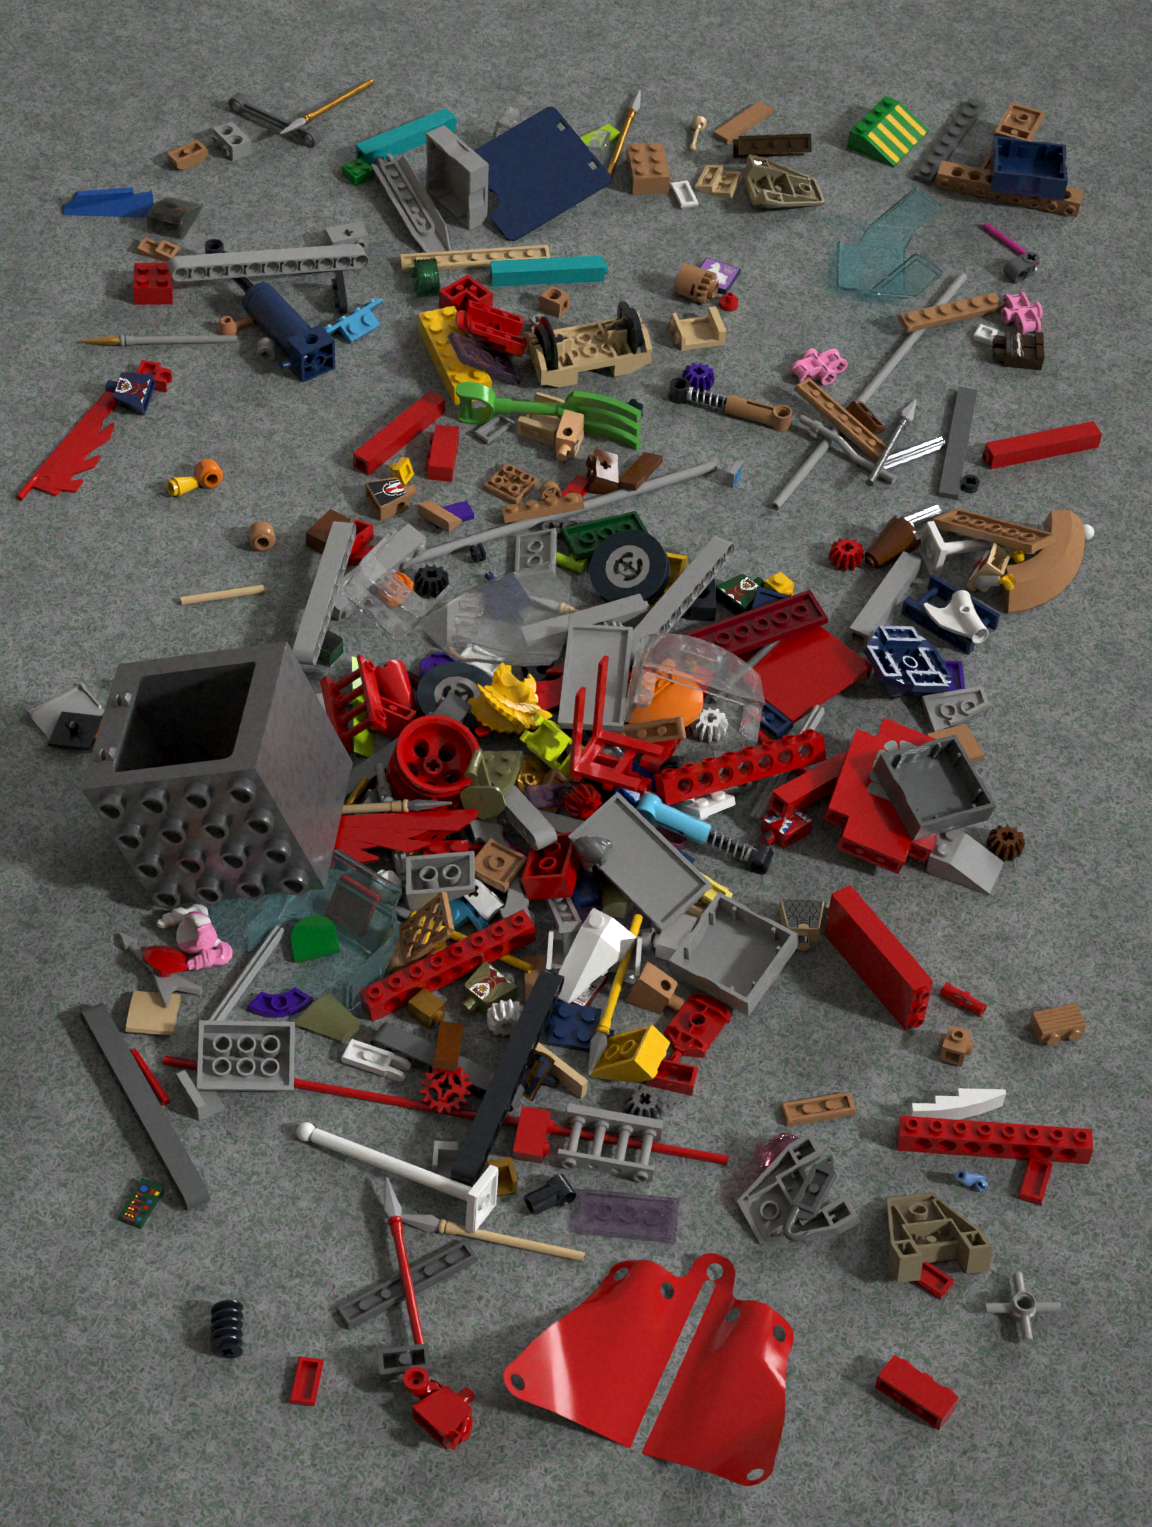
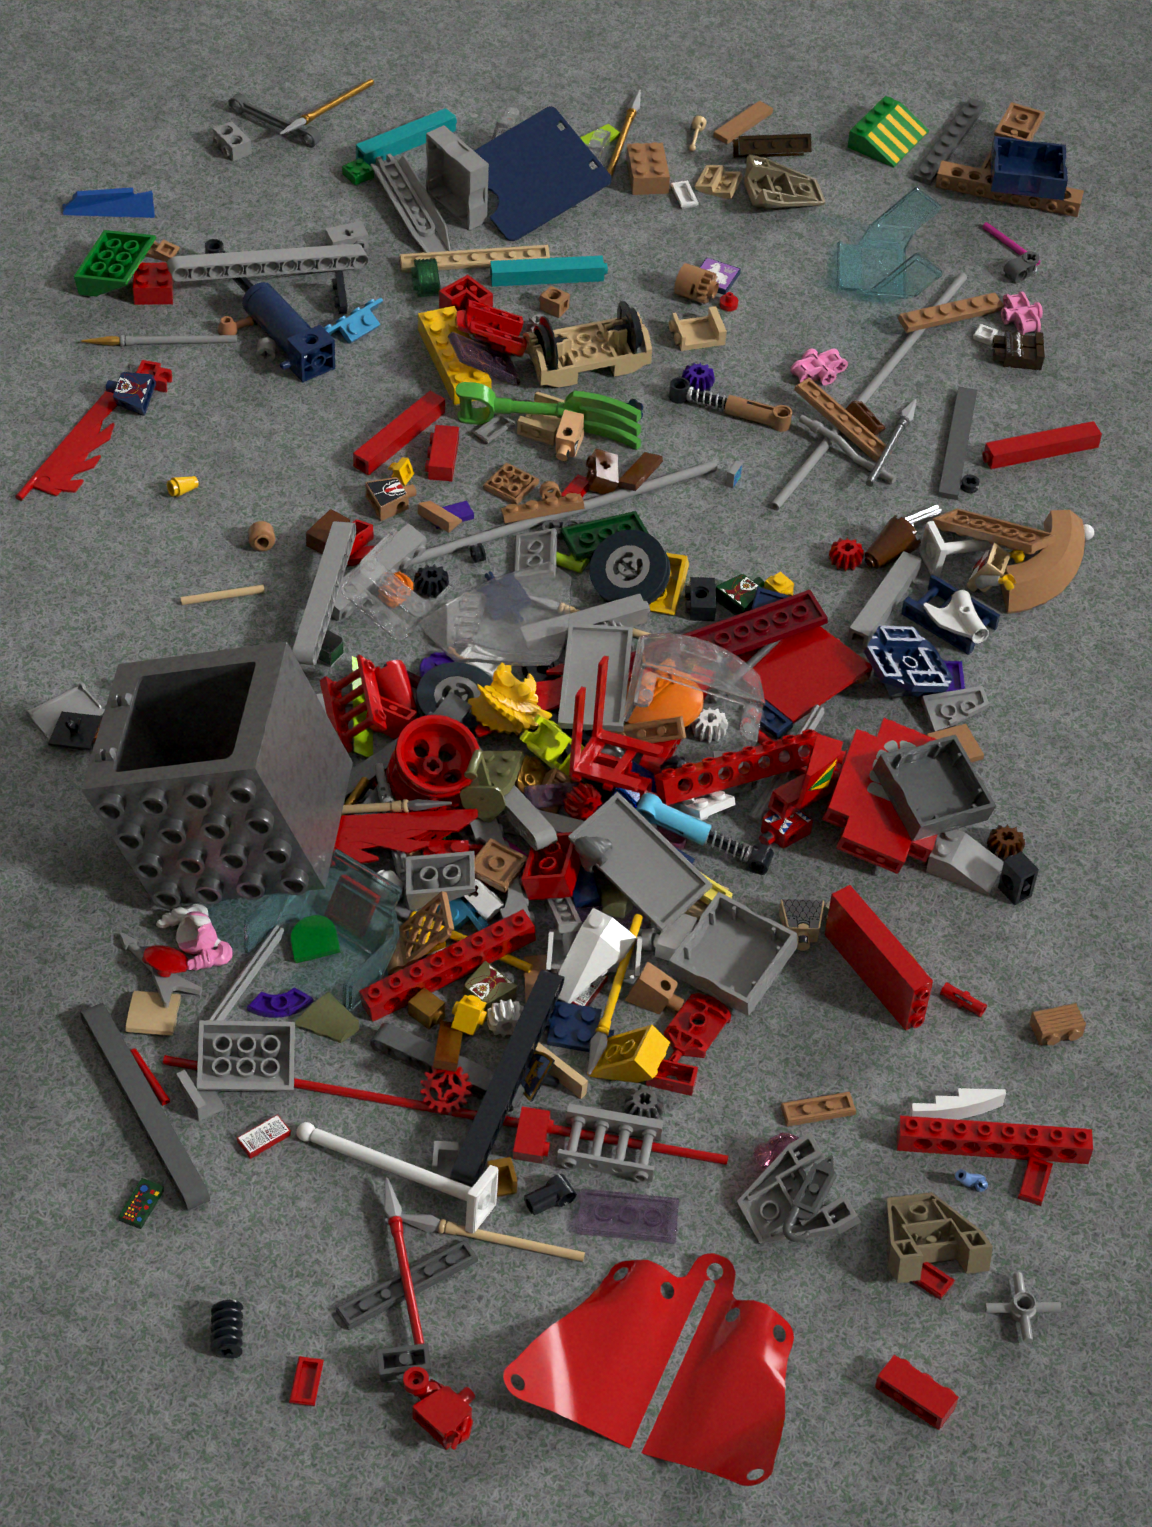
(112, 262): none -> green slope
(172, 217): clear smoke slope -> none
(188, 155): medium nougat slope -> none
(208, 473): orange head -> none
(263, 1136): none -> tile
(375, 1060): white hinge -> none
(469, 1014): none -> yellow brick
(684, 590): light grey beam -> none
(820, 768): none -> red slope
(914, 452): axle -> none
(955, 1045): medium nougat brick -> none
(1018, 878): none -> black brick

